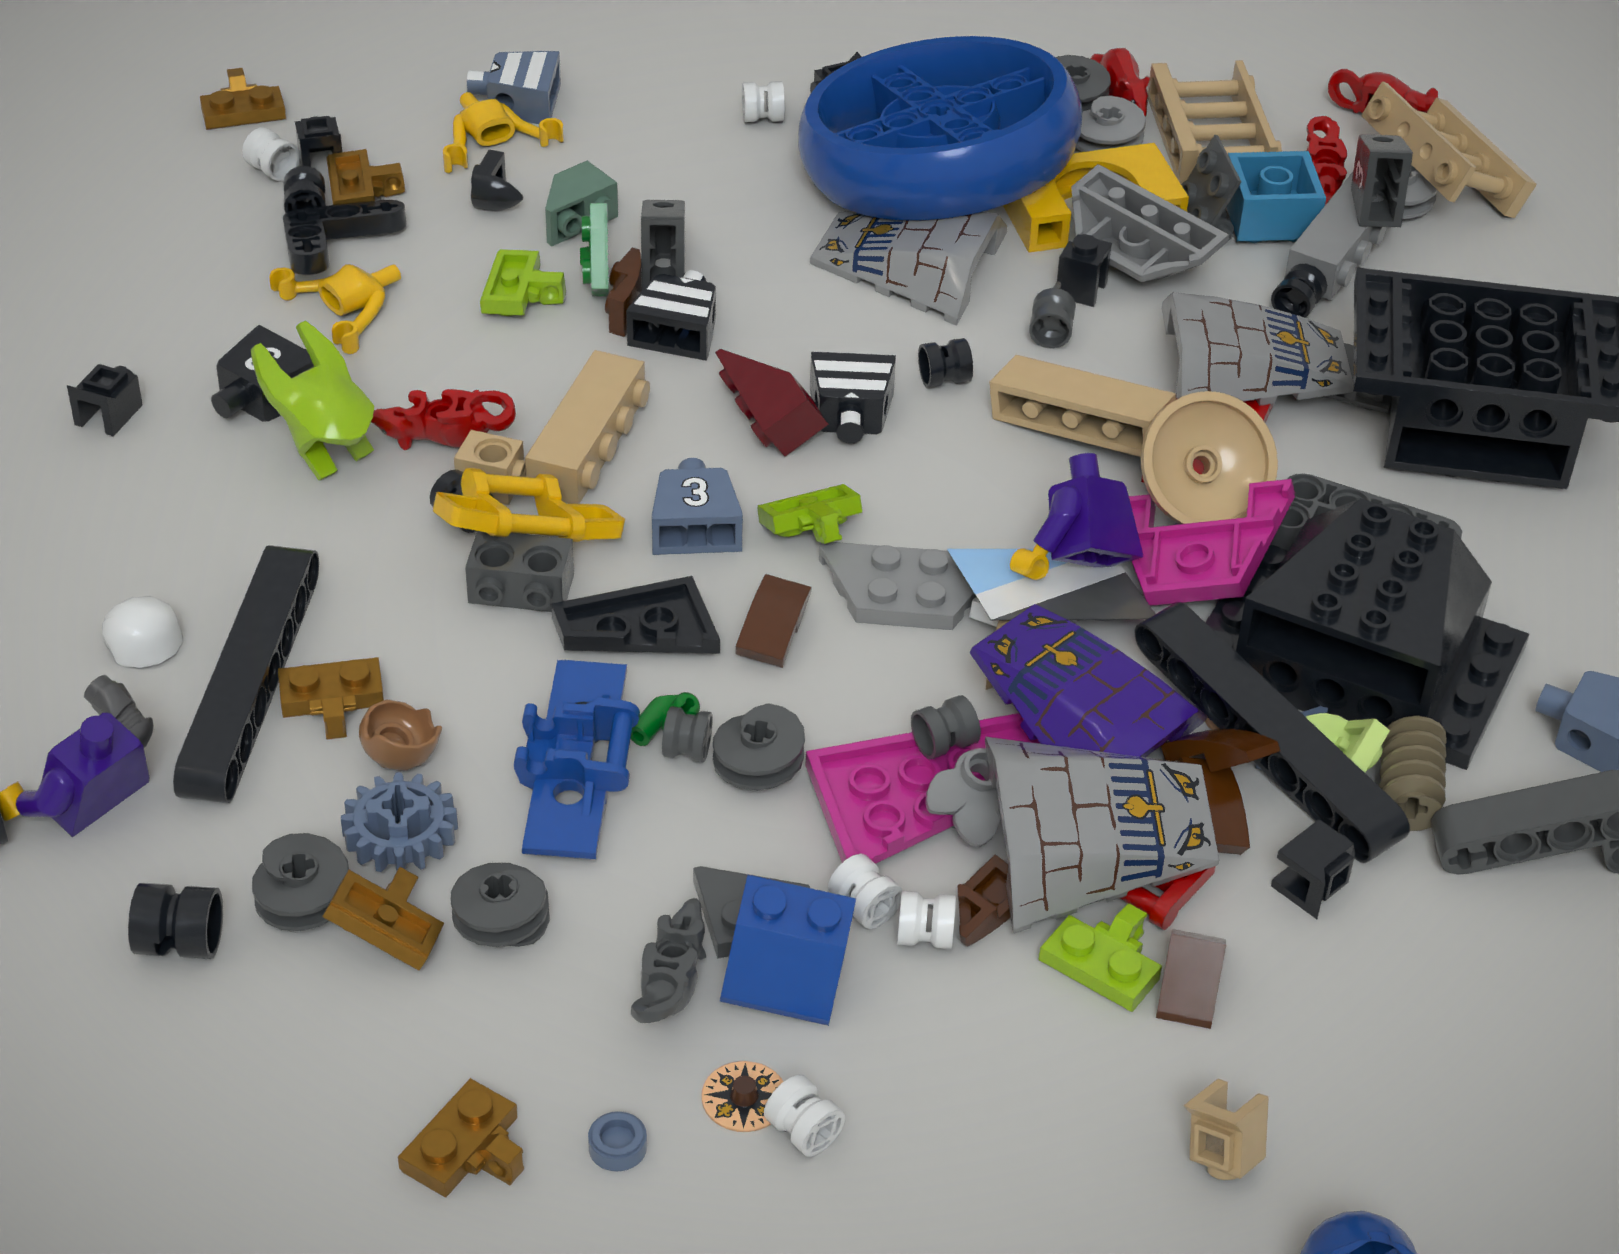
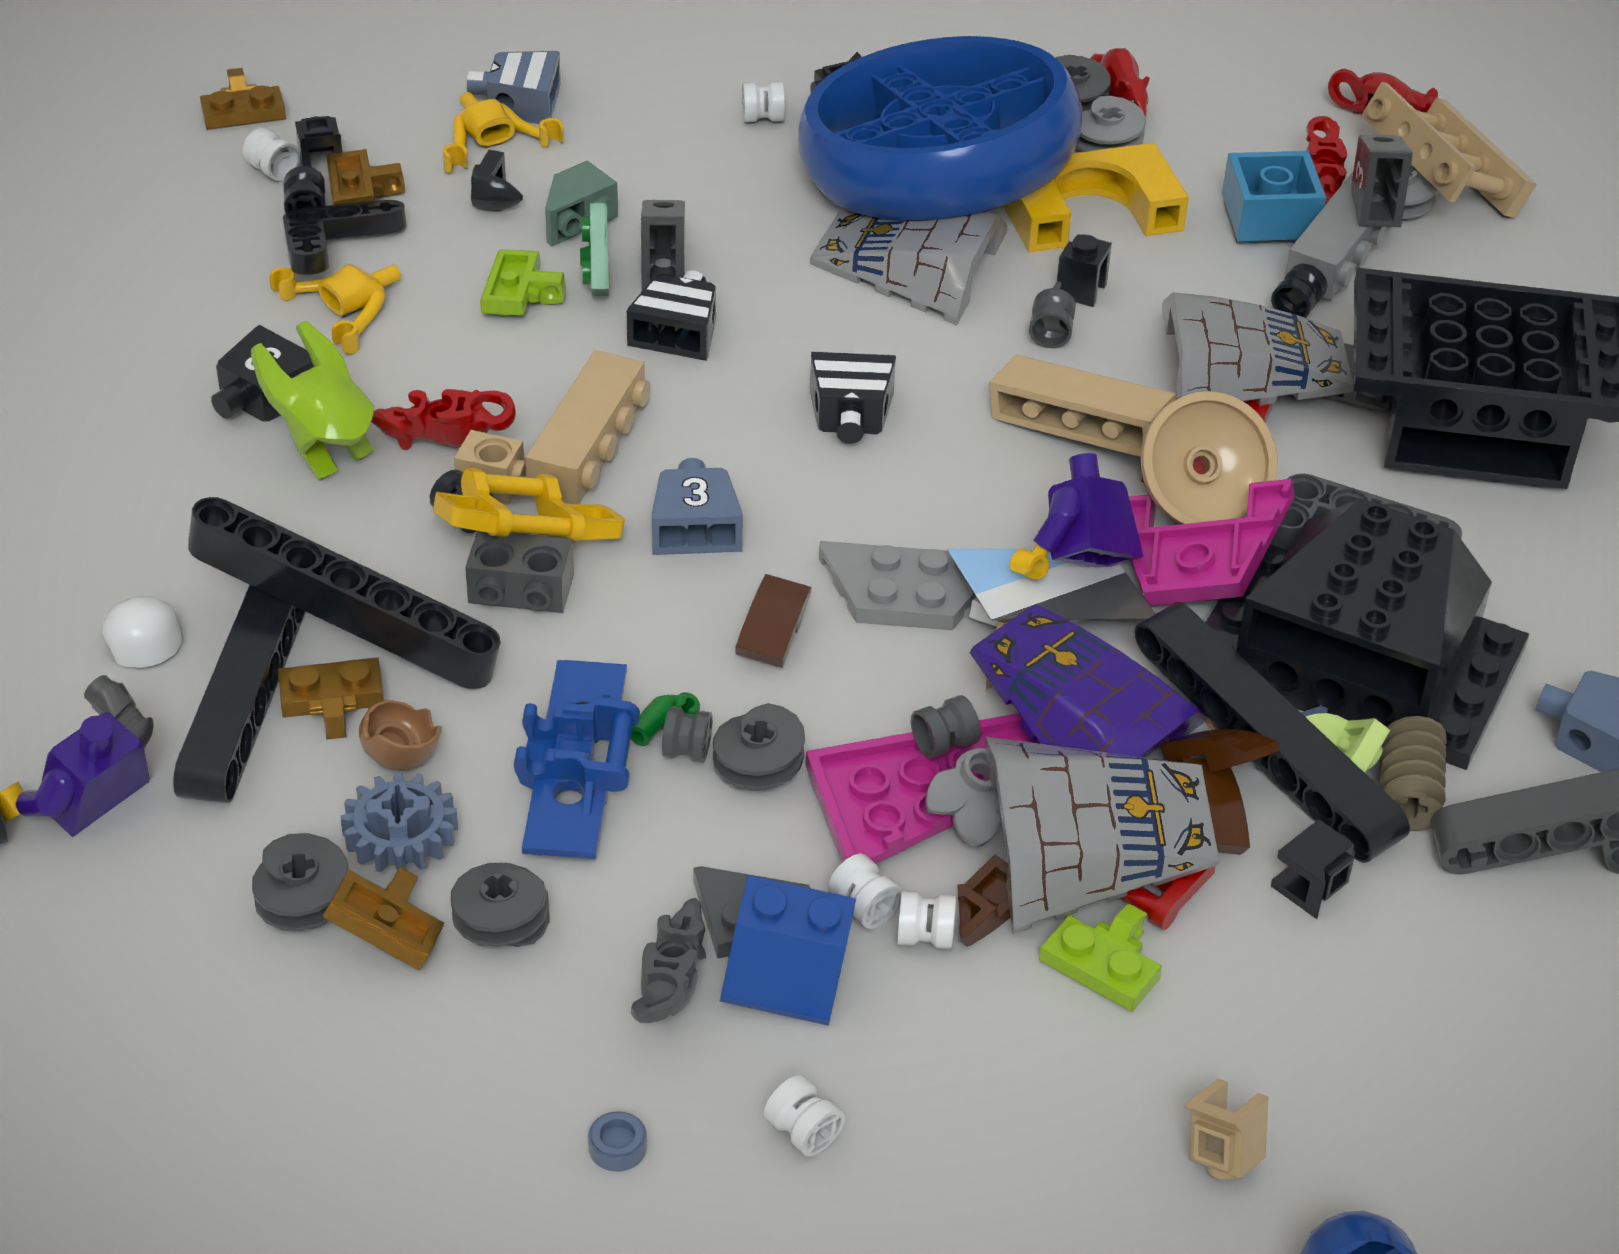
(110, 389): black window -> none
(171, 920): black wheel -> none
(343, 592): none -> black beam
(463, 1140): pearl gold hinge -> none
(626, 284): reddish brown slope -> none
(639, 619): black wing -> none
(738, 1094): piece -> none
(774, 398): dark red slope -> none
(814, 510): lime hinge -> none
(945, 362): black wheel -> none
(1146, 232): light grey wedge -> none
(1181, 135): tan fence -> none
(1191, 978): slope -> none
(1212, 186): dark grey hinge -> none

